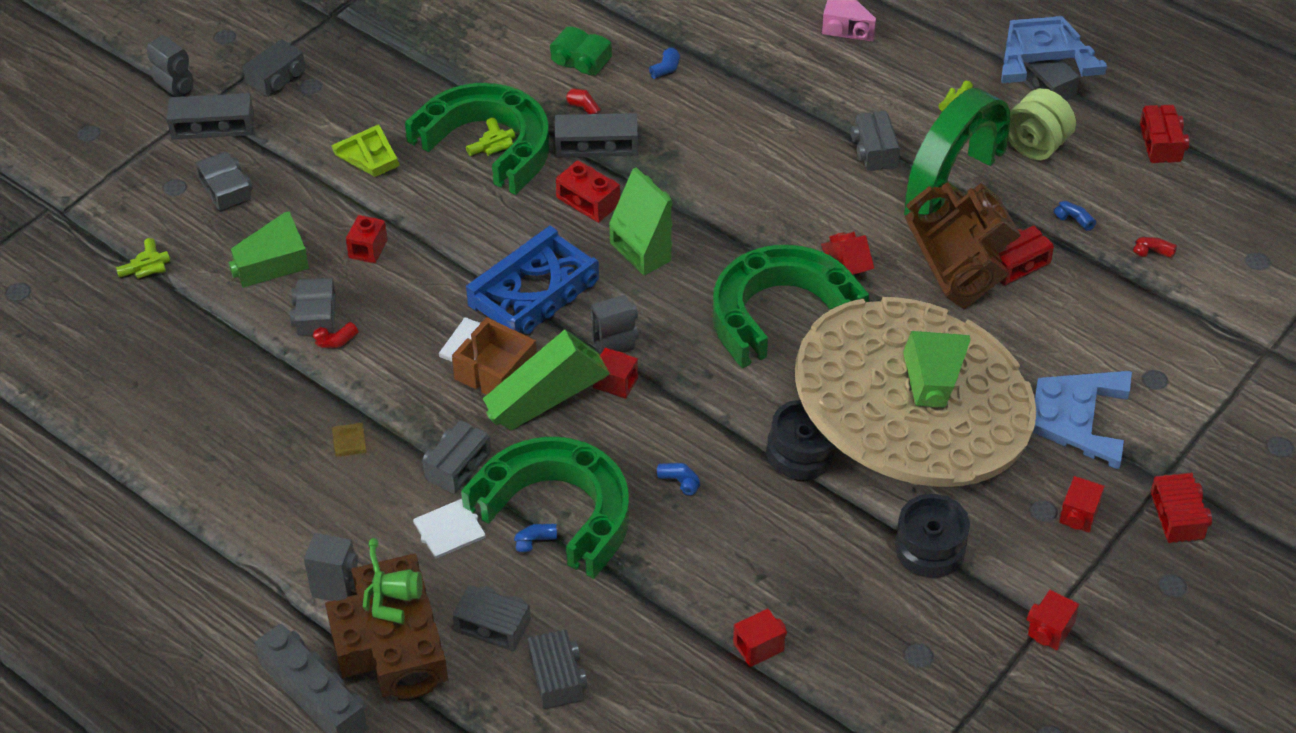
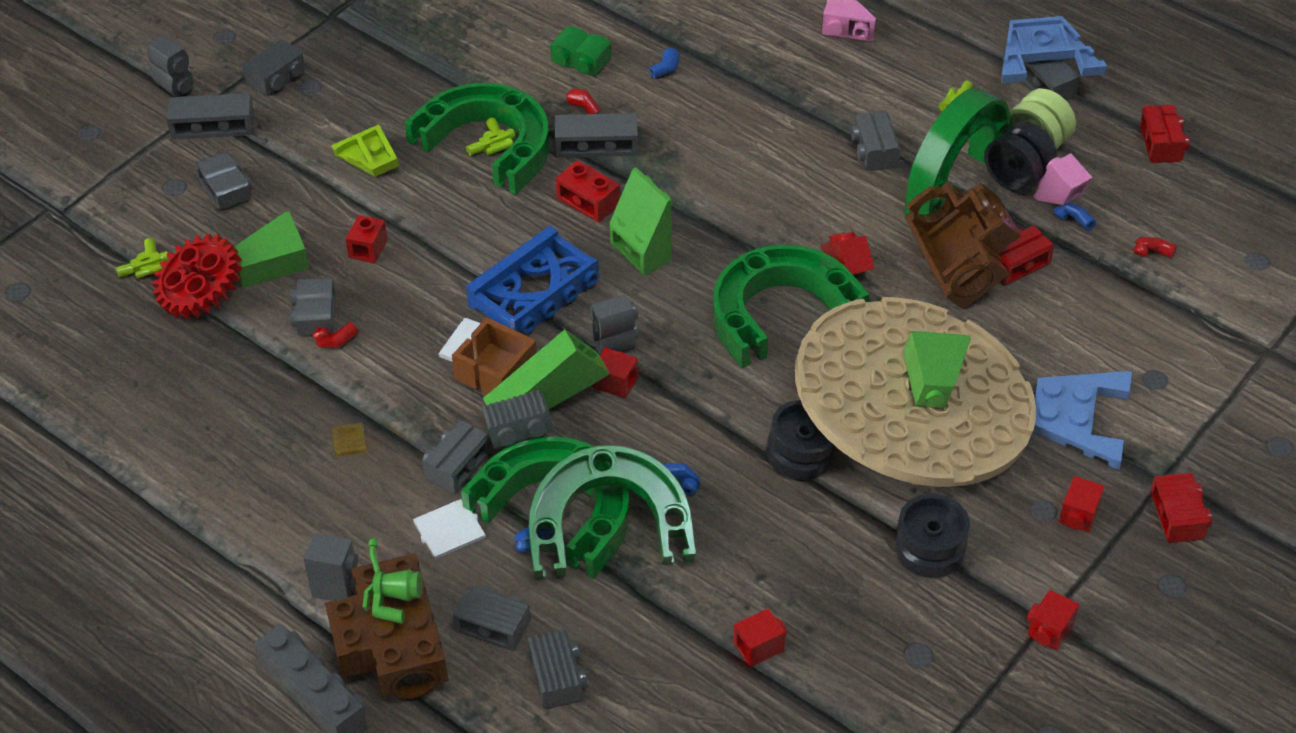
(183, 281): none -> red gear
(517, 419): none -> dark grey brick
(628, 470): none -> green piece
(1019, 156): none -> black wheel
(1062, 181): none -> bright pink slope

